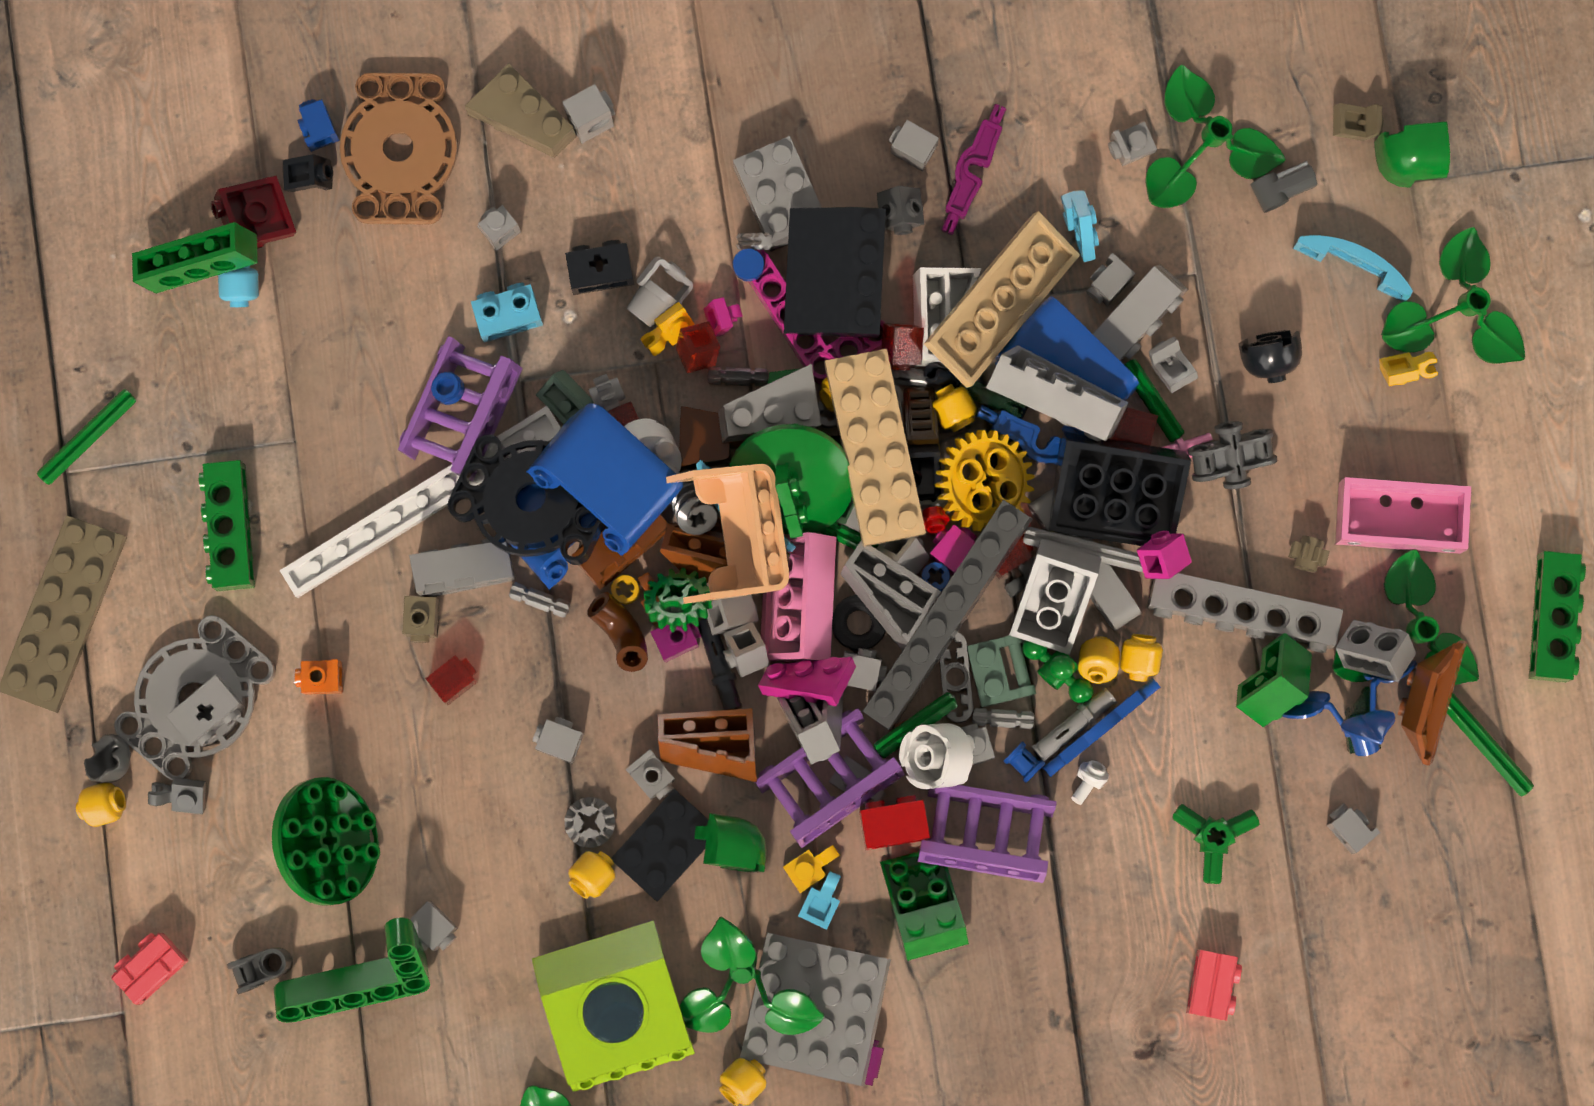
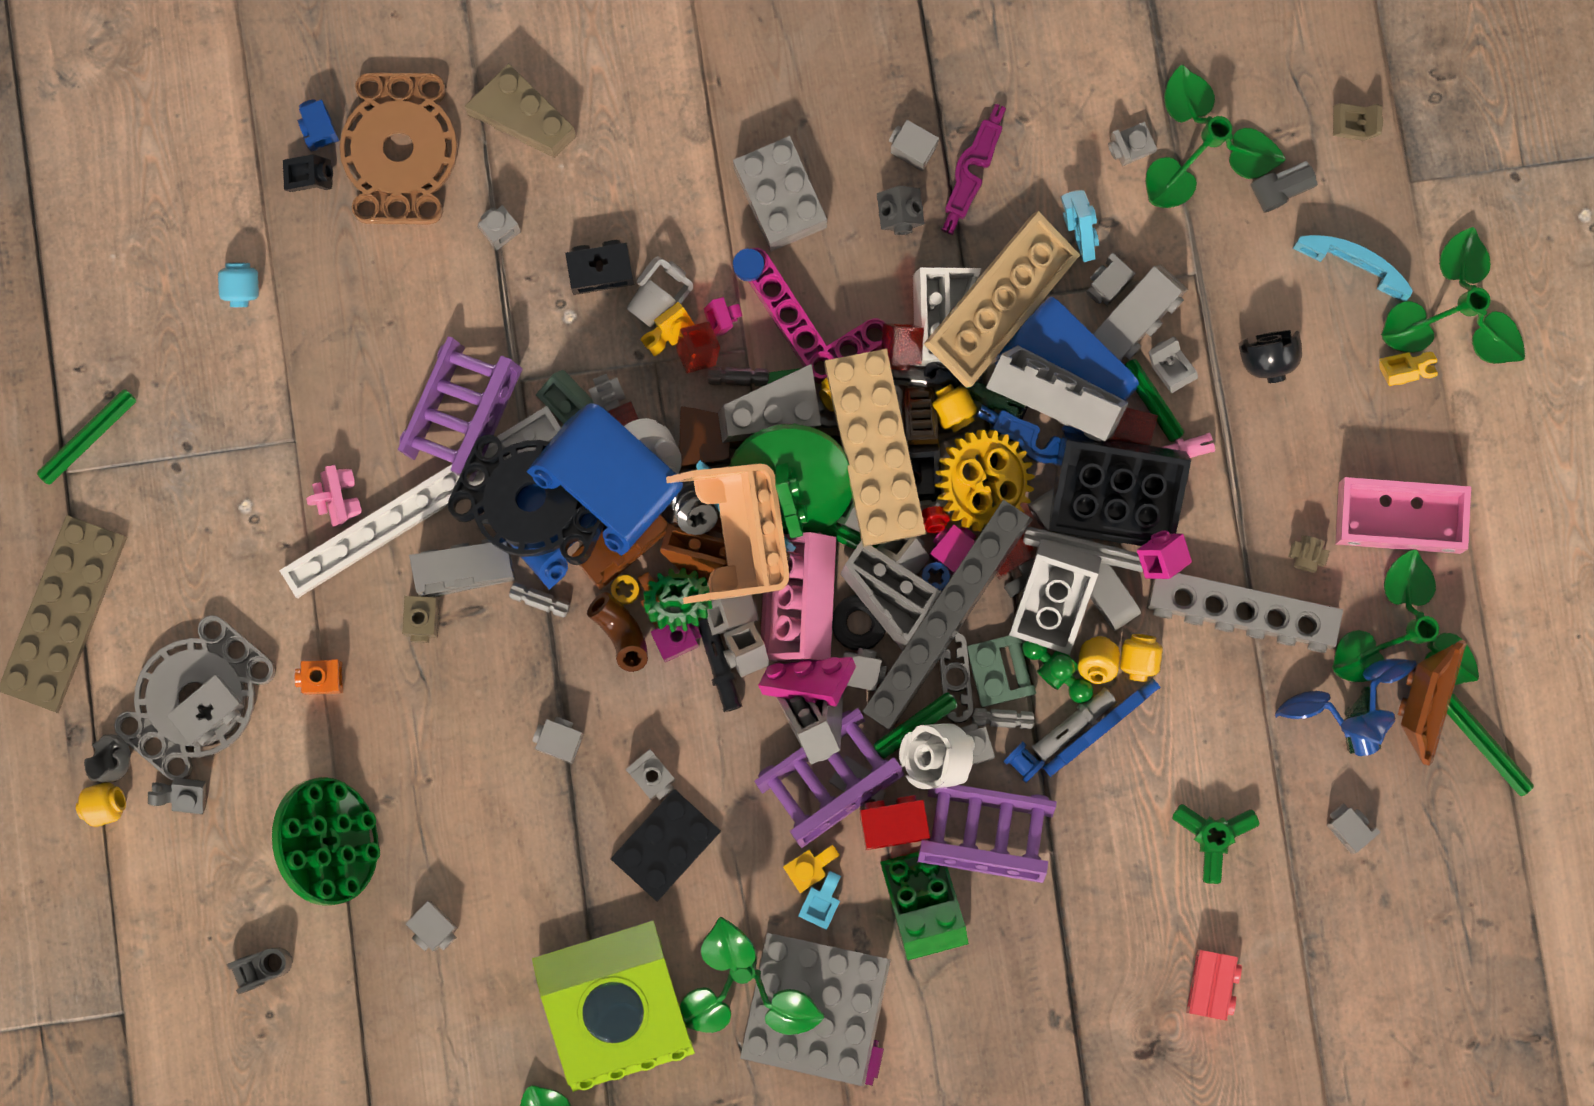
(148, 968): coral brick -> none
(195, 258): green brick -> none
(241, 571): green brick -> none
(257, 207): dark red plate -> none
(333, 483): none -> bright pink hips
(359, 985): green beam -> none
(447, 388): blue tile -> none
(452, 679): clear red brick -> none
(506, 312): medium azure brick -> none
(589, 113): light grey brick -> none
(590, 837): light grey gear -> none
(591, 874): yellow head -> none
(710, 741): dark orange wedge -> none
(732, 844): green brick -> none
(742, 1081): yellow head -> none
(754, 241): light grey axle -> none
(835, 271): black slope -> none
(1093, 775): white plate -> none
(1232, 455): dark grey axle -> none
(1279, 682): green brick -> none
(1376, 650): light grey brick -> none
(1414, 153): green brick -> none
(1542, 662): green brick -> none

